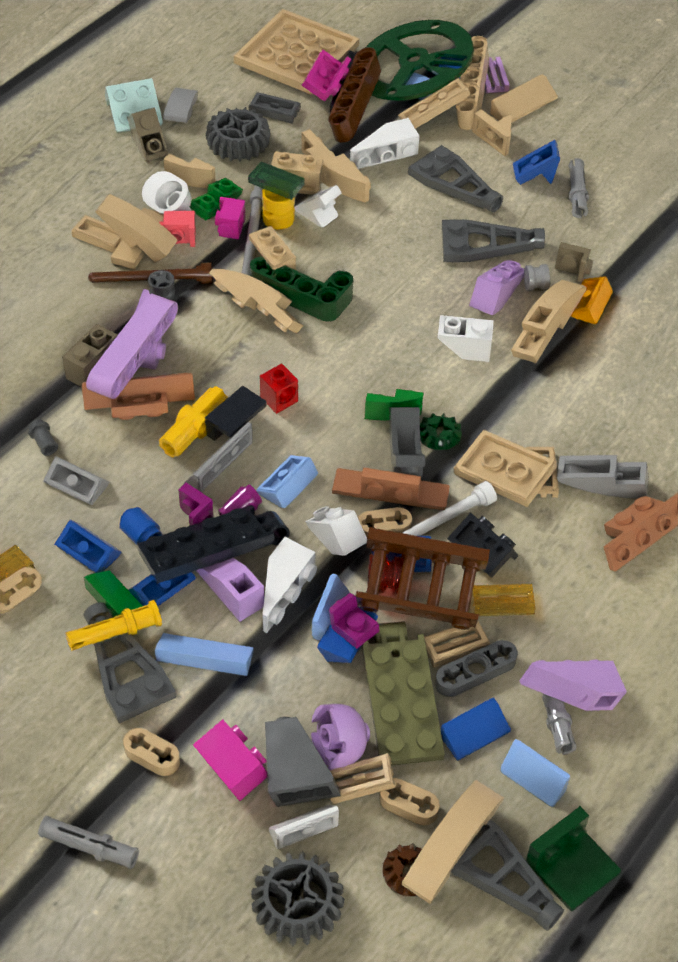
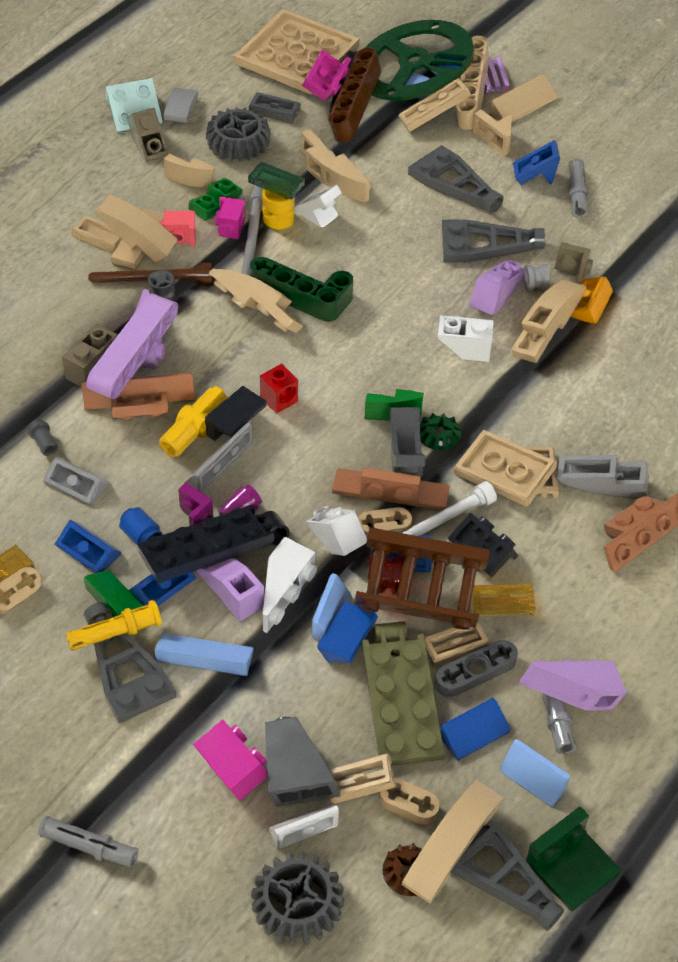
(149, 756): tan beam -> none
(166, 193): white piece -> none
(273, 248): tan bracket -> none
(288, 480): light blue slope -> none
(302, 165): tan bracket -> none
(339, 735): lavender cylinder -> none
(351, 621): magenta bracket -> none
(386, 144): white slope -> none

